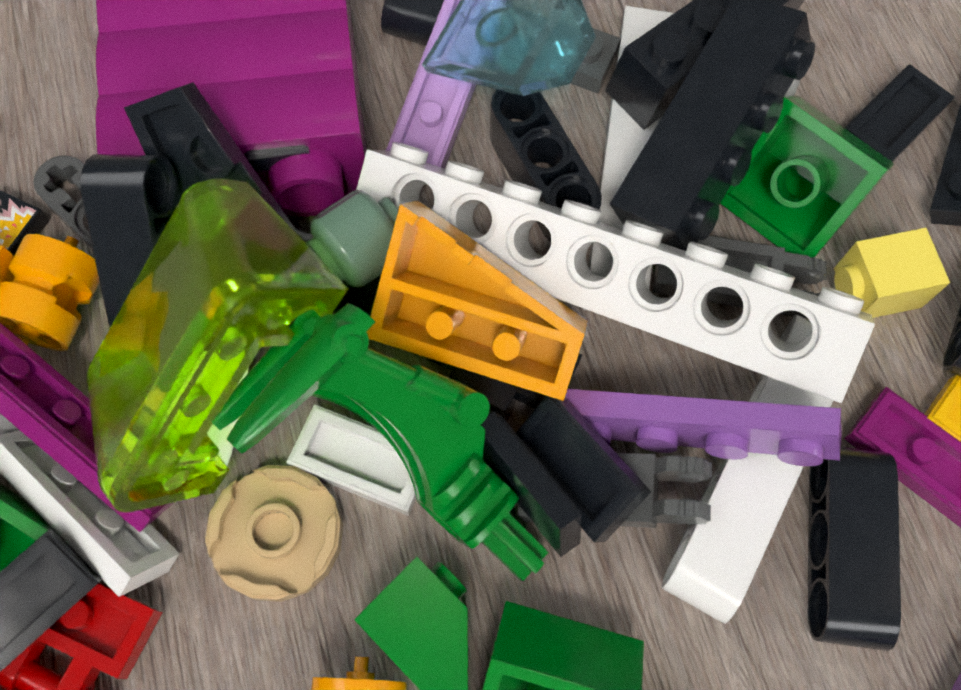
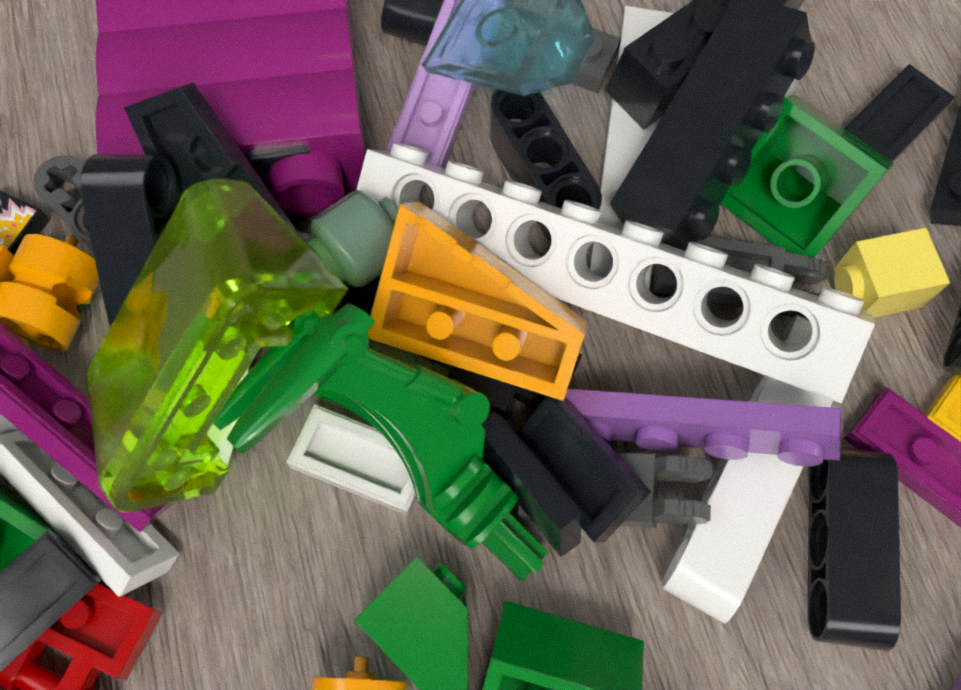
(274, 533): tan tile -> none

